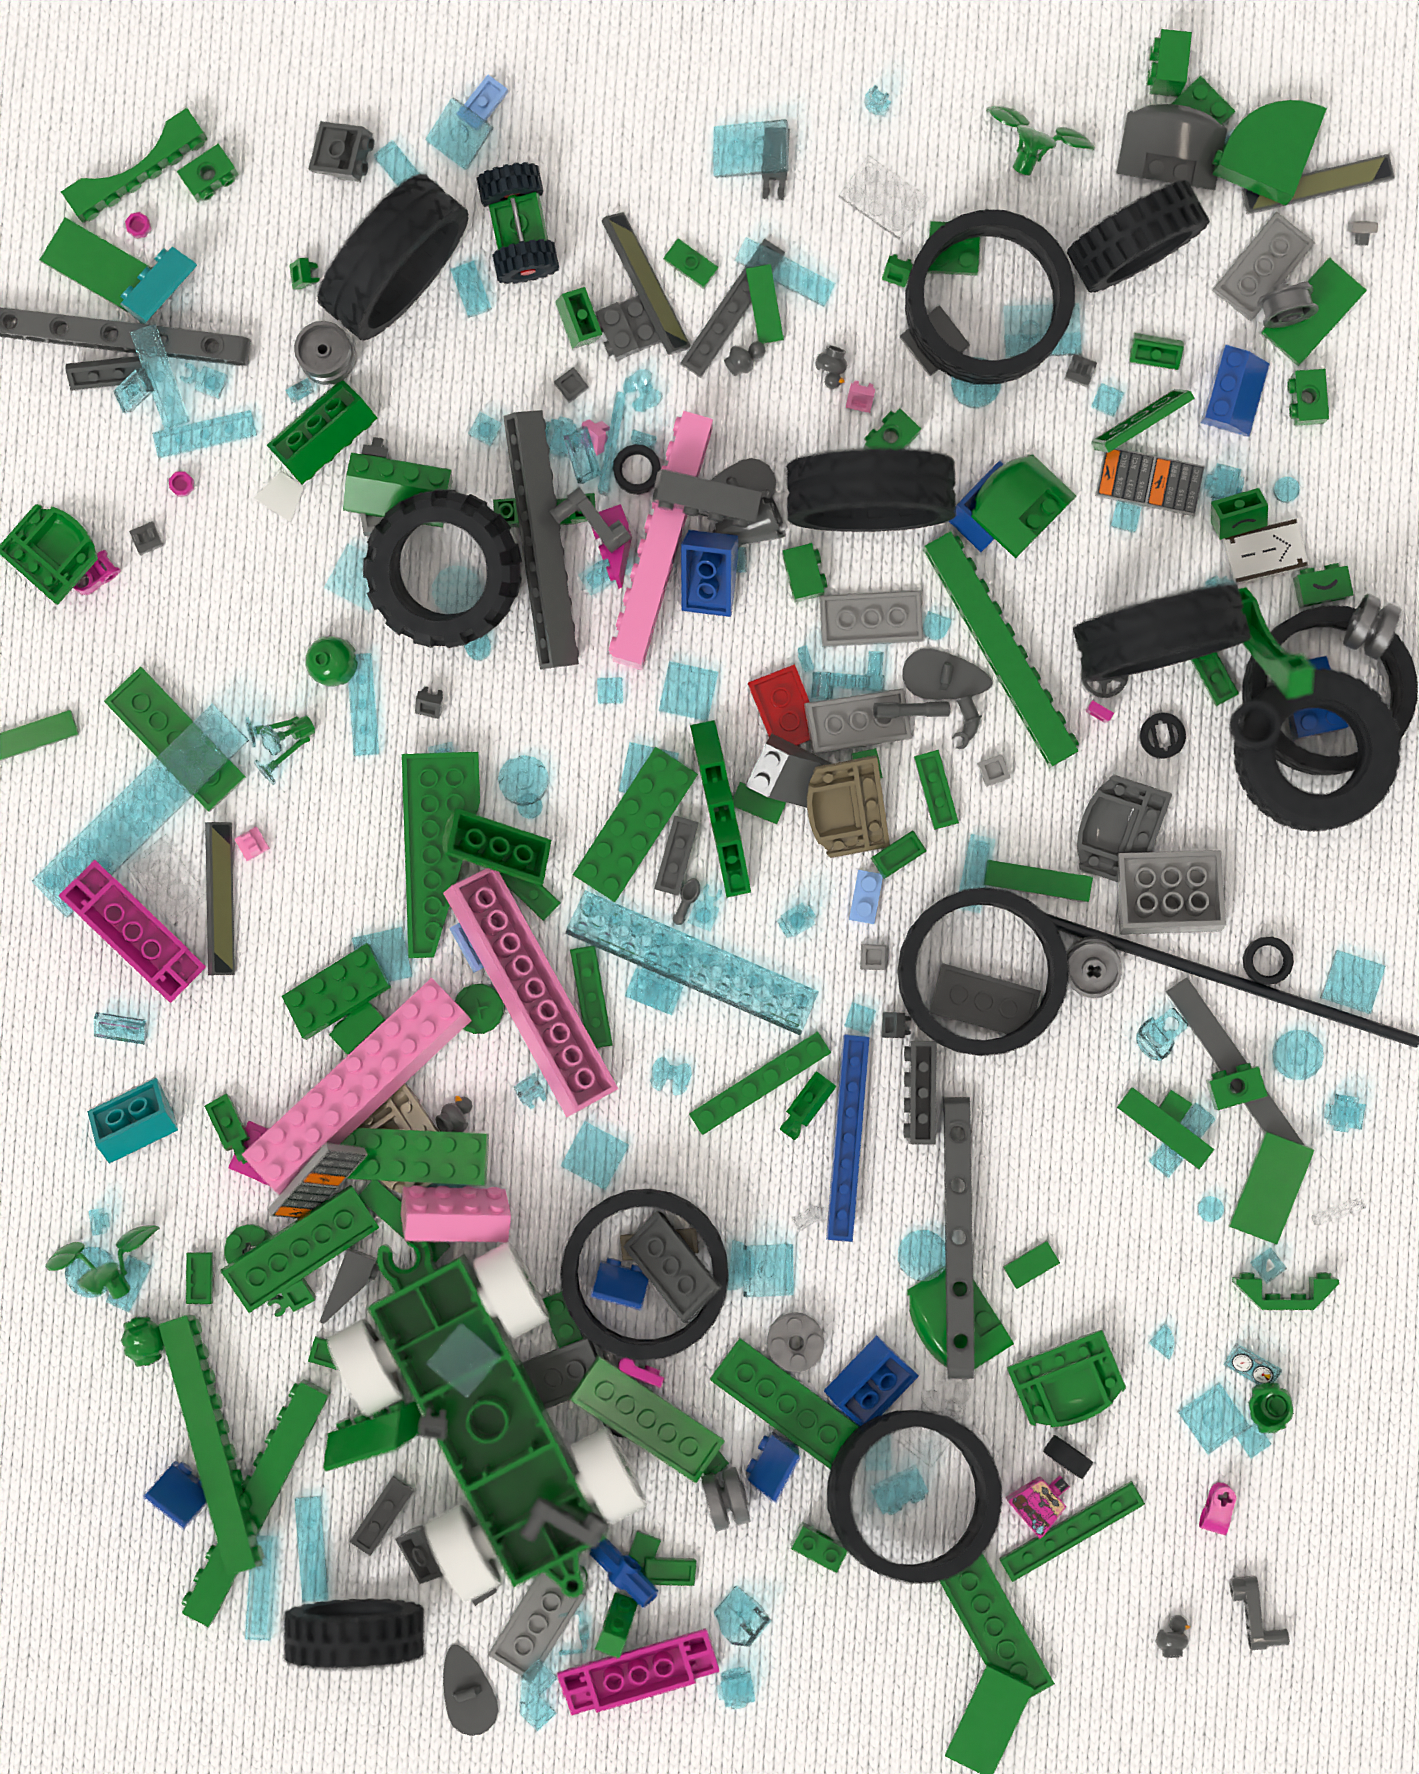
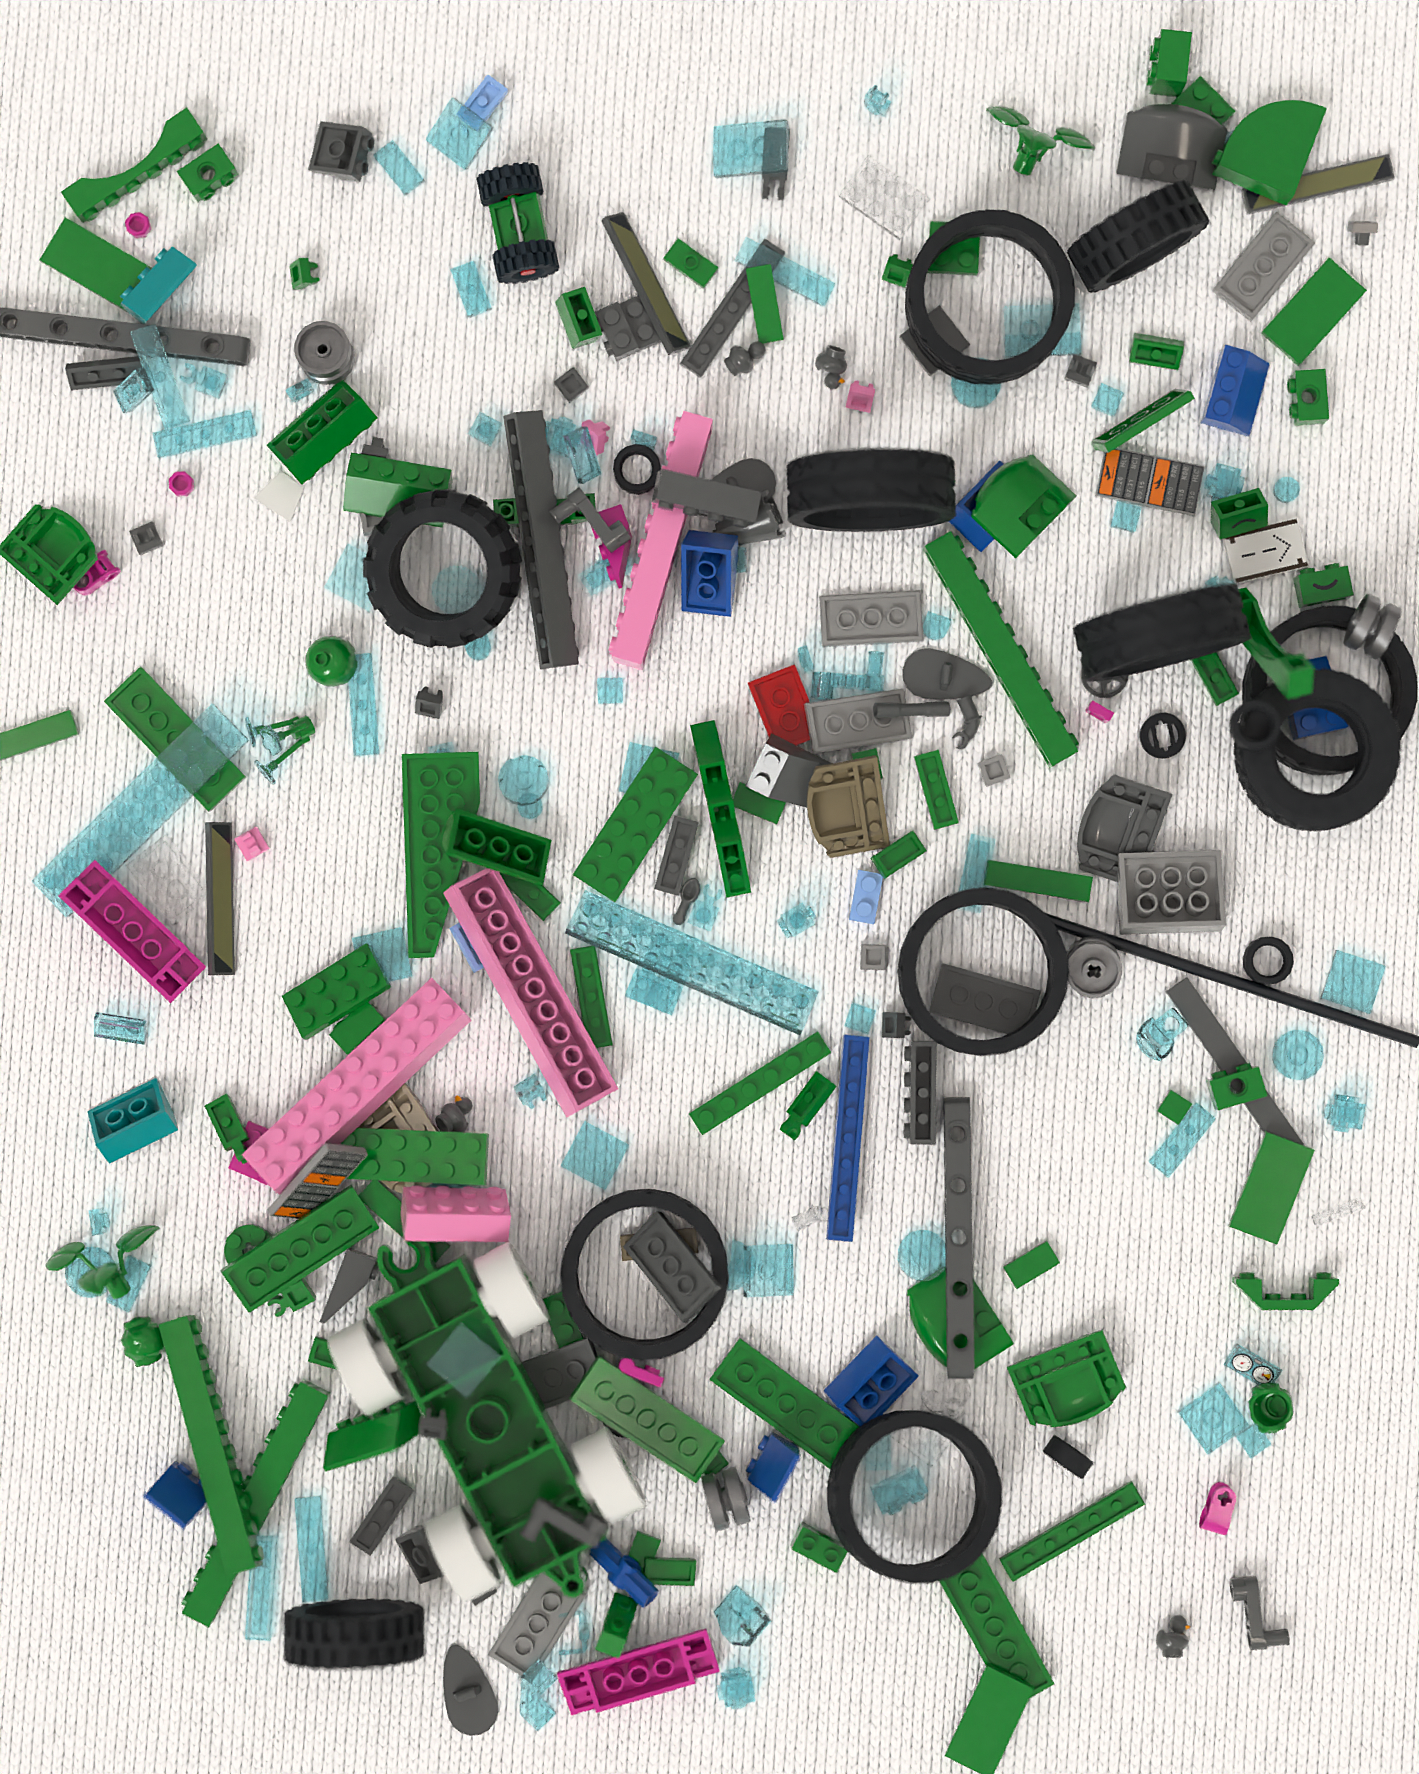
(199, 1278): green plate -> none
(392, 256): black tyre -> none
(482, 1006): green tile -> none
(612, 443): clear light blue tile -> none
(620, 1284): blue slope -> none
(641, 382): clear light blue piece -> none
(679, 1074): clear light blue piece -> none
(688, 691): clear light blue tile -> none
(795, 1358): flat silver wheel -> none
(803, 572): green brick -> none
(898, 423): green brick -> none
(1039, 1503): torso -> none
(1163, 1341): clear light blue tile -> none
(1165, 1128): green tile -> none
(1210, 1208): clear light blue tile -> none
(1268, 1265): clear light blue tile -> none
(1287, 305): flat silver wheel -> none

